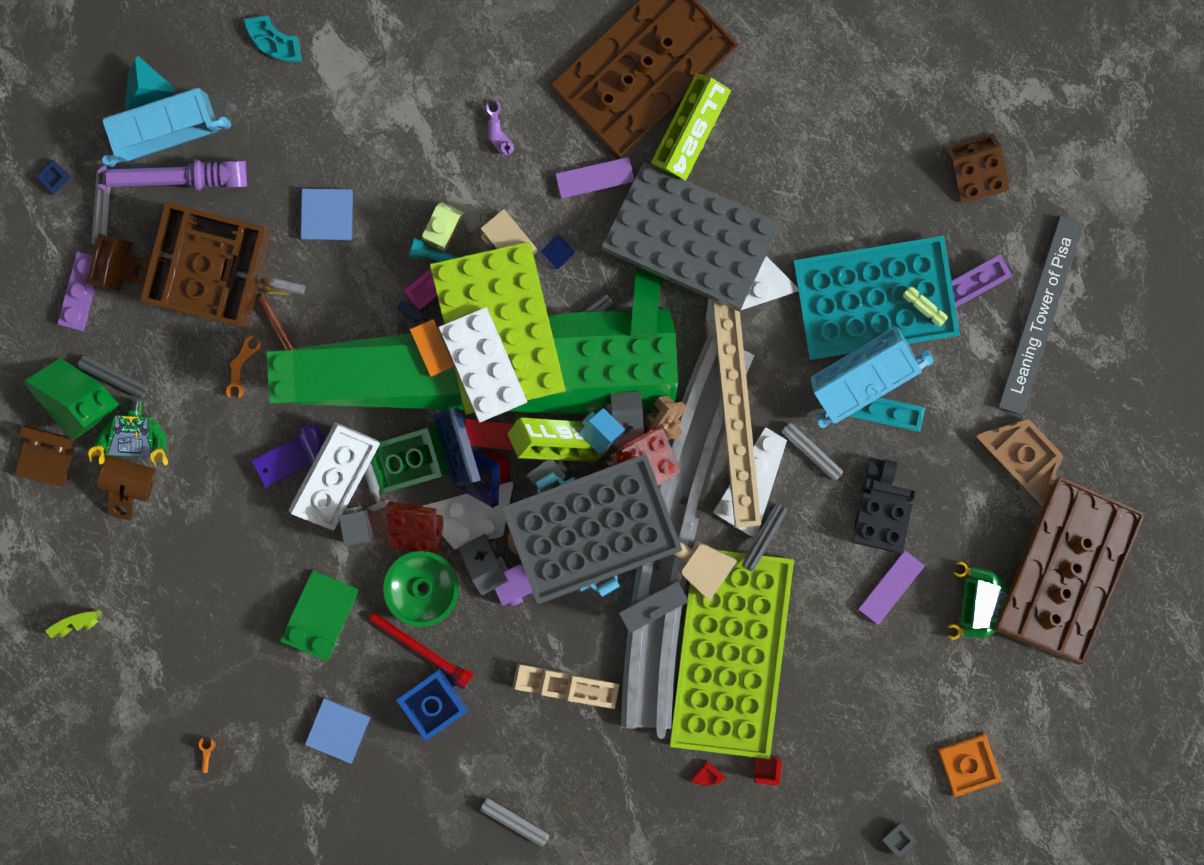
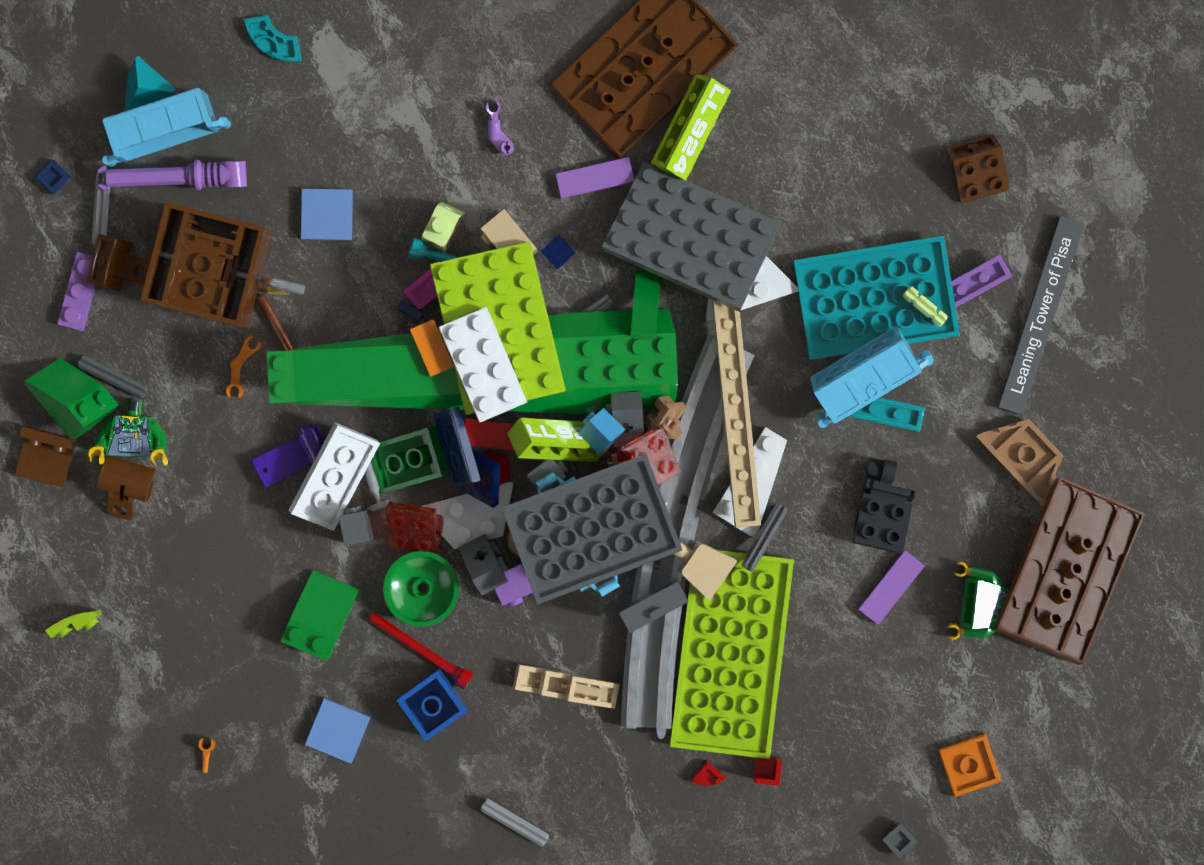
(812, 451): light grey axle -> none

